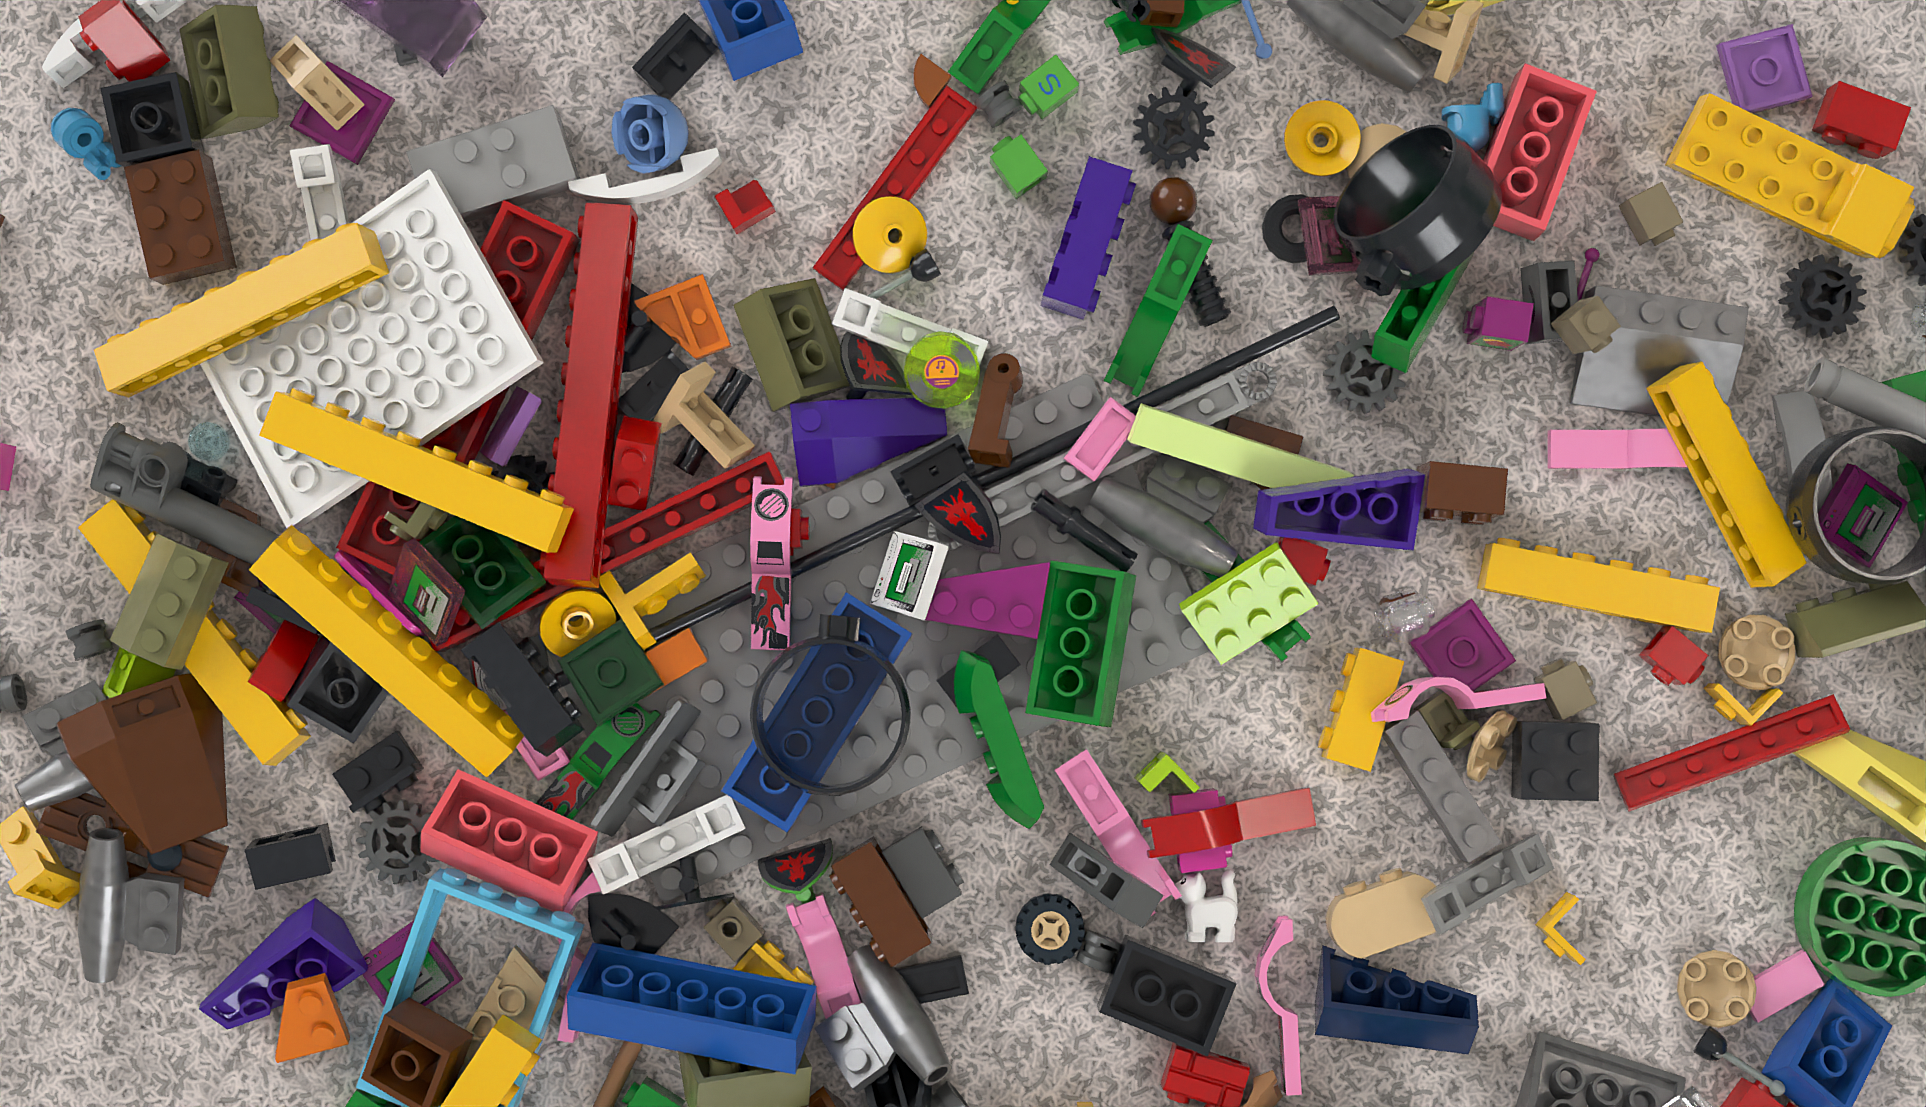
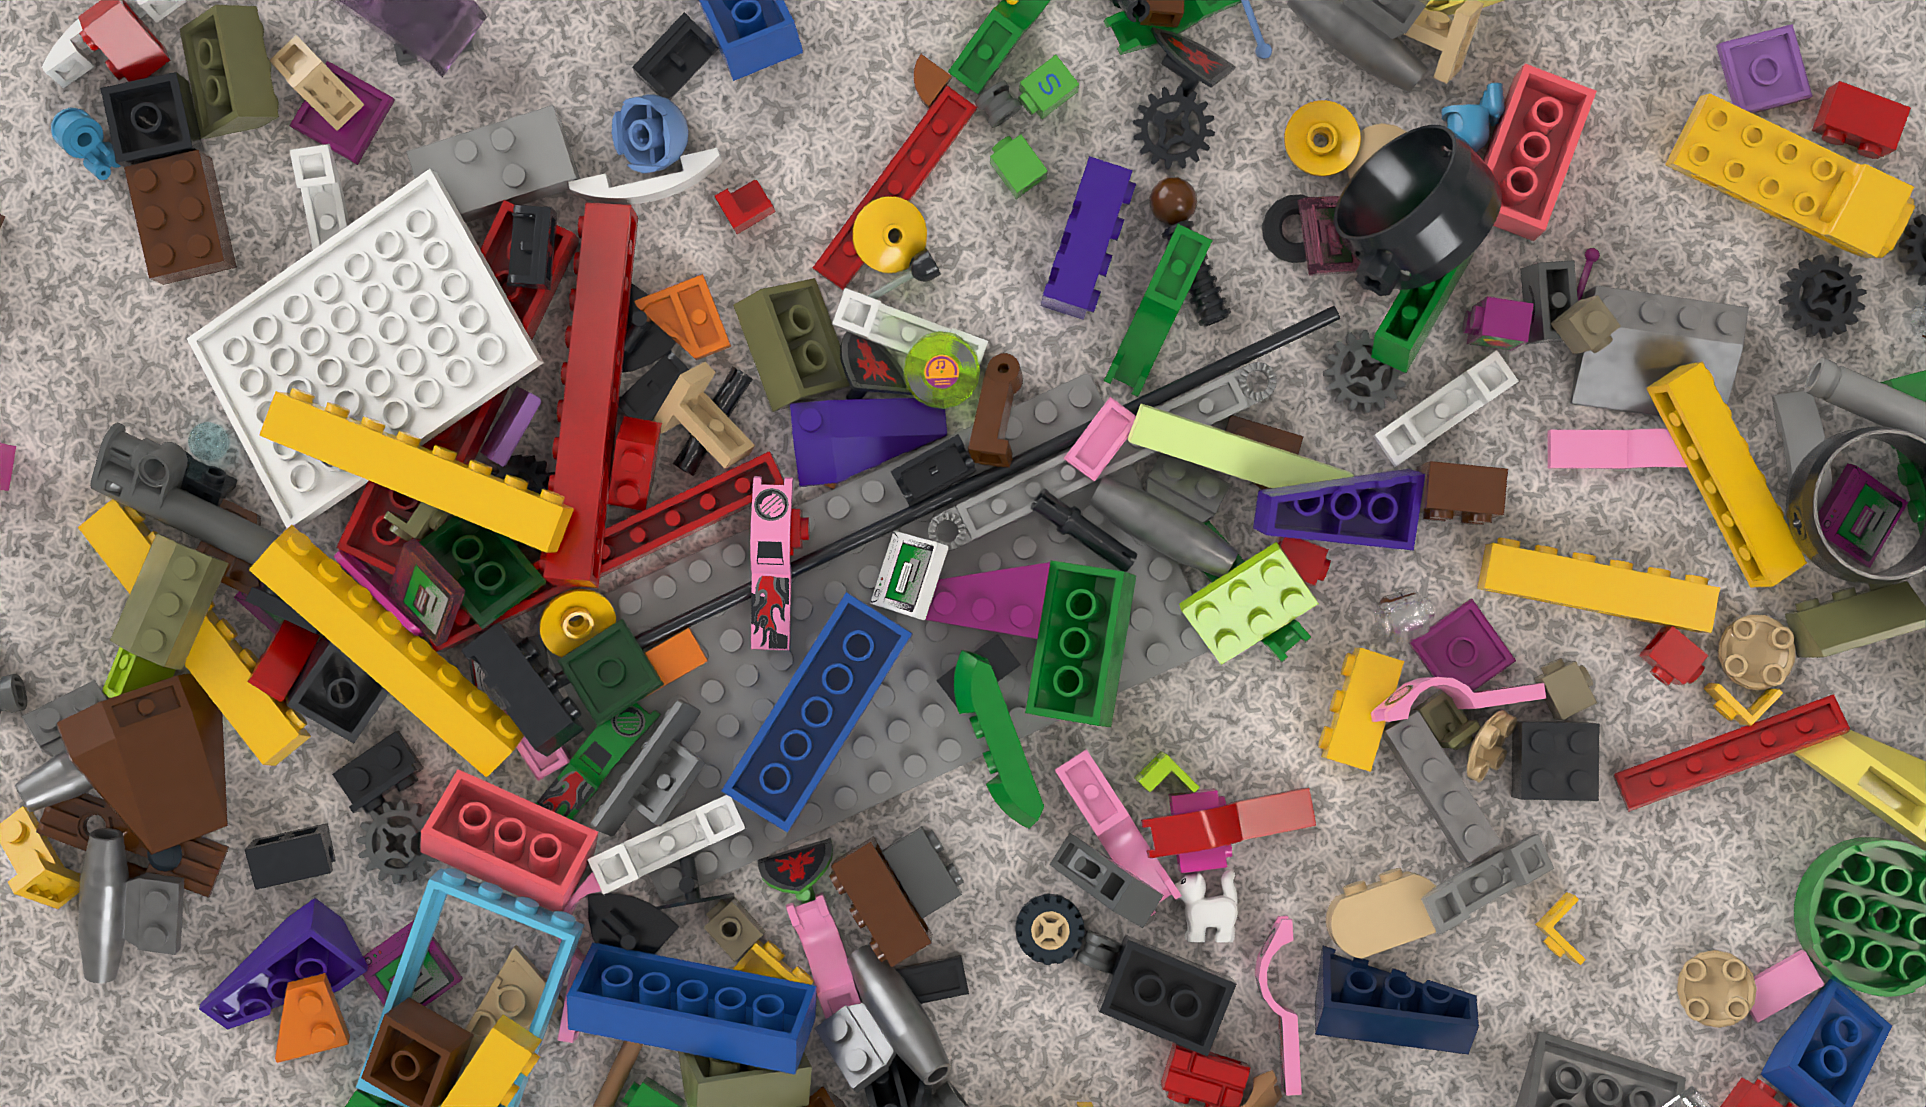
(90, 643): dark grey wheel -> none
(241, 310): yellow brick -> none
(532, 247): none -> black hinge
(651, 595): yellow bracket -> none
(832, 630): black cylinder -> none
(963, 513): shield -> none
(1445, 408): none -> white slope
(1651, 215): dark tan brick -> none
(1714, 1047): hinge -> none

